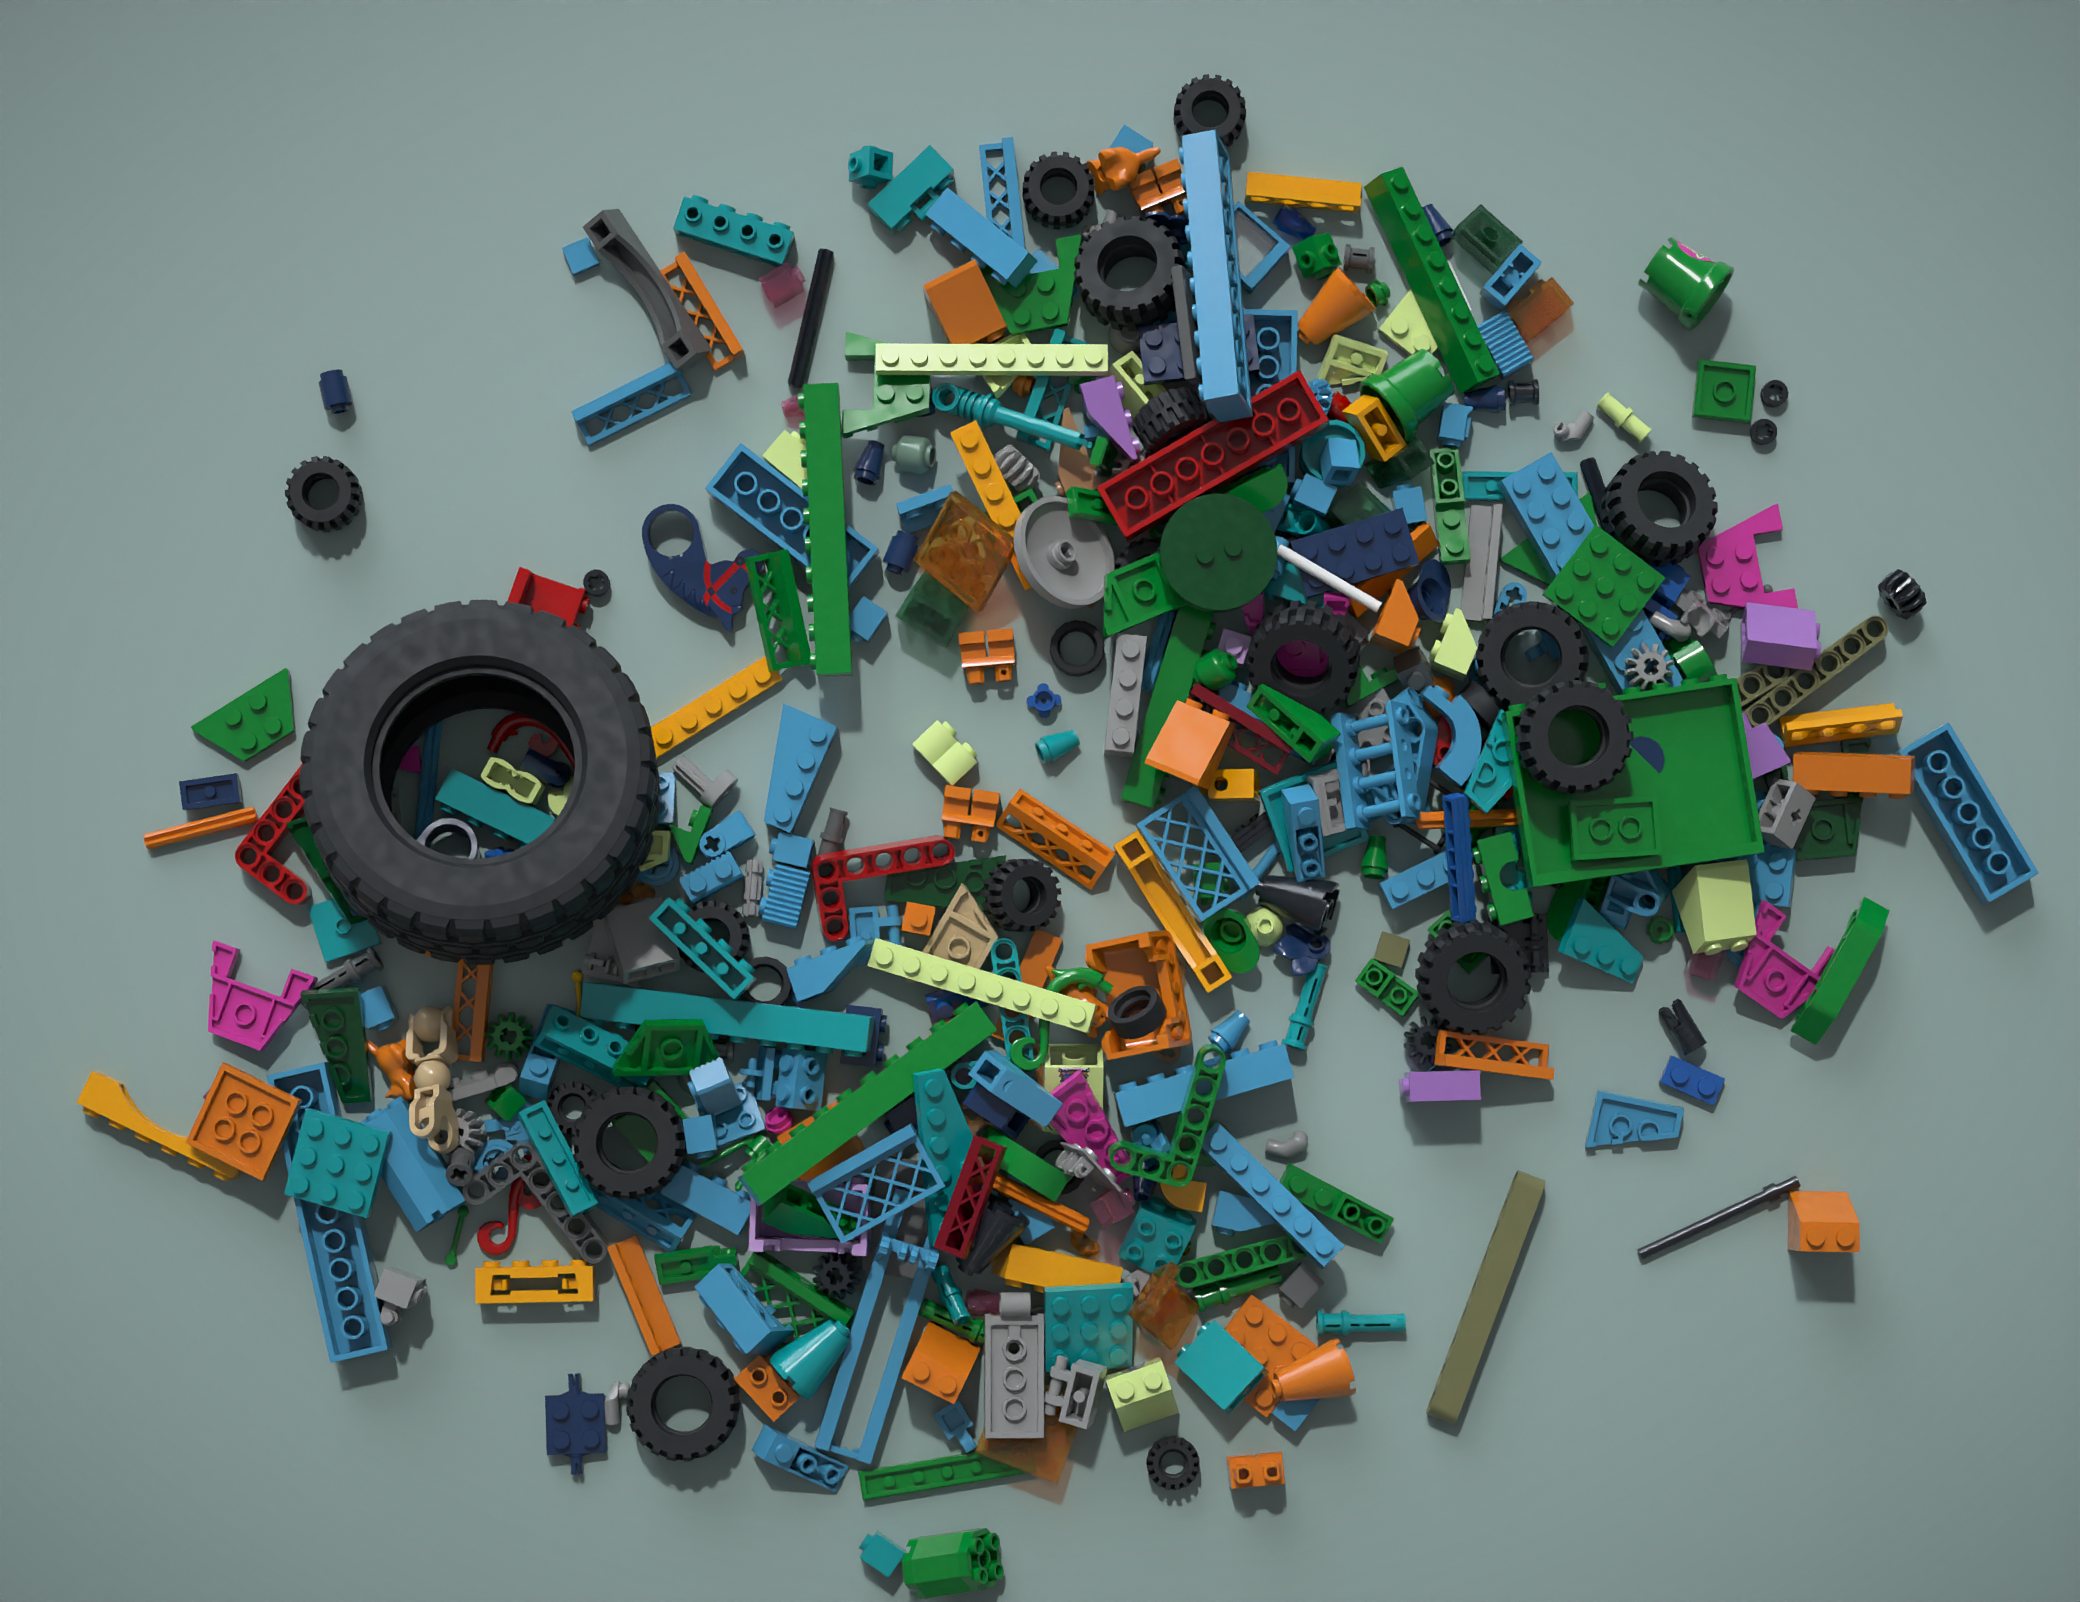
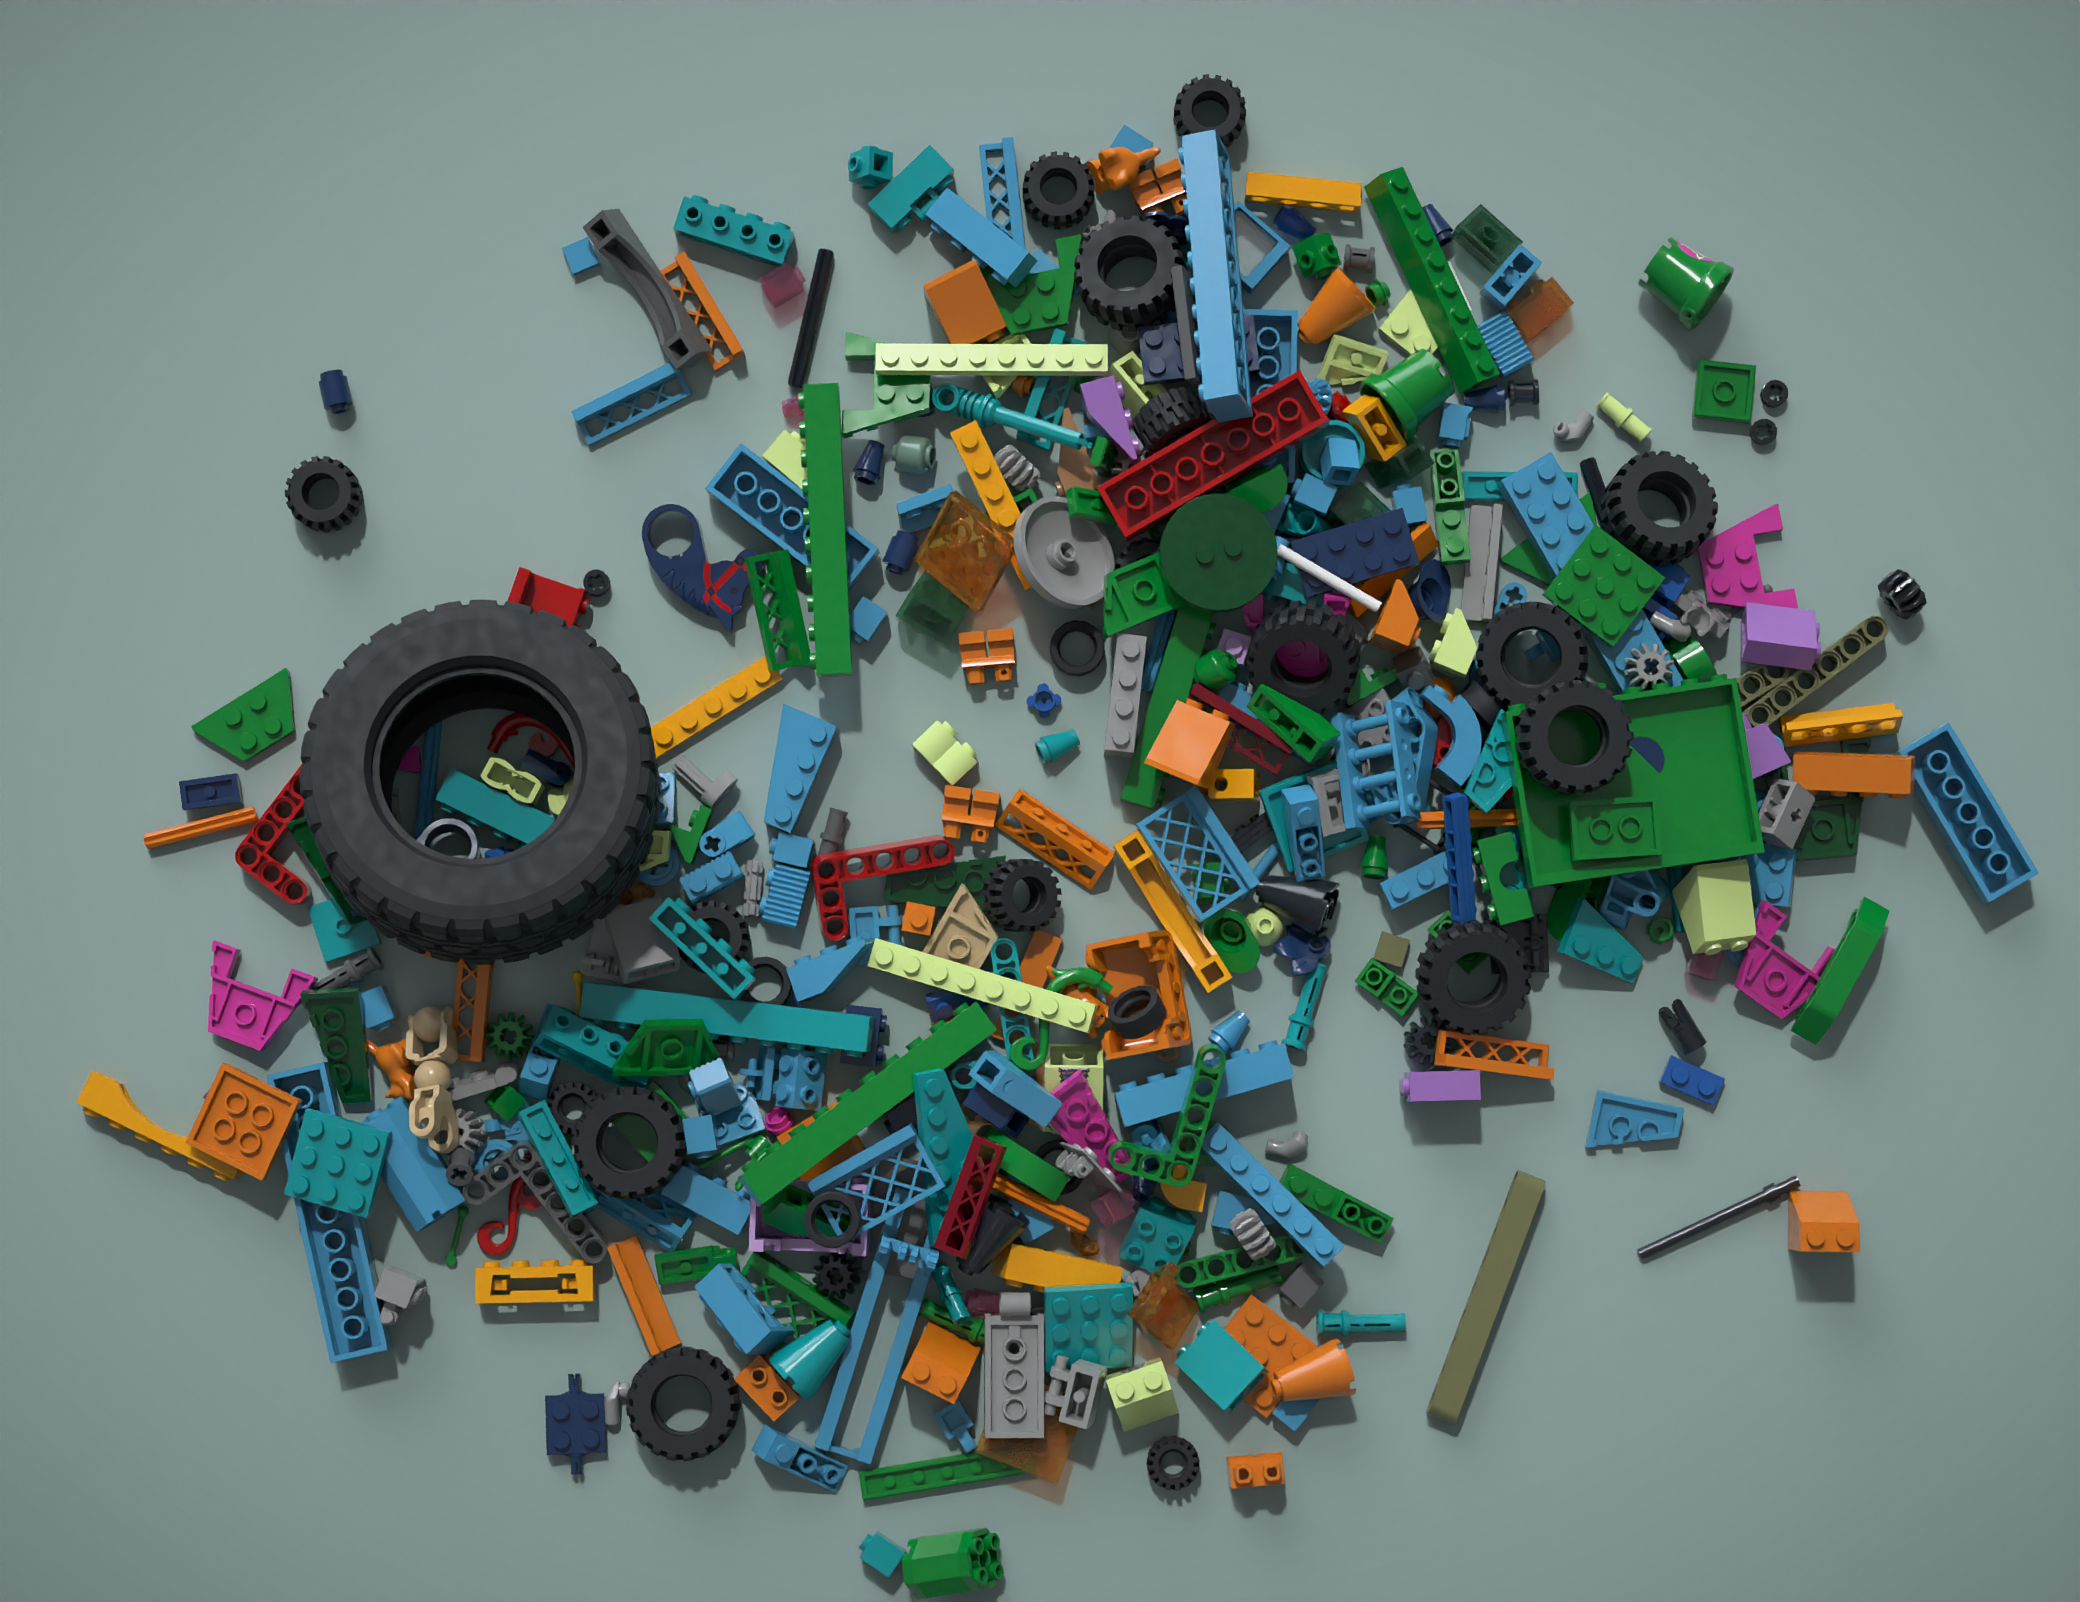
(811, 1227): none -> black tyre
(1252, 1234): none -> light grey gear

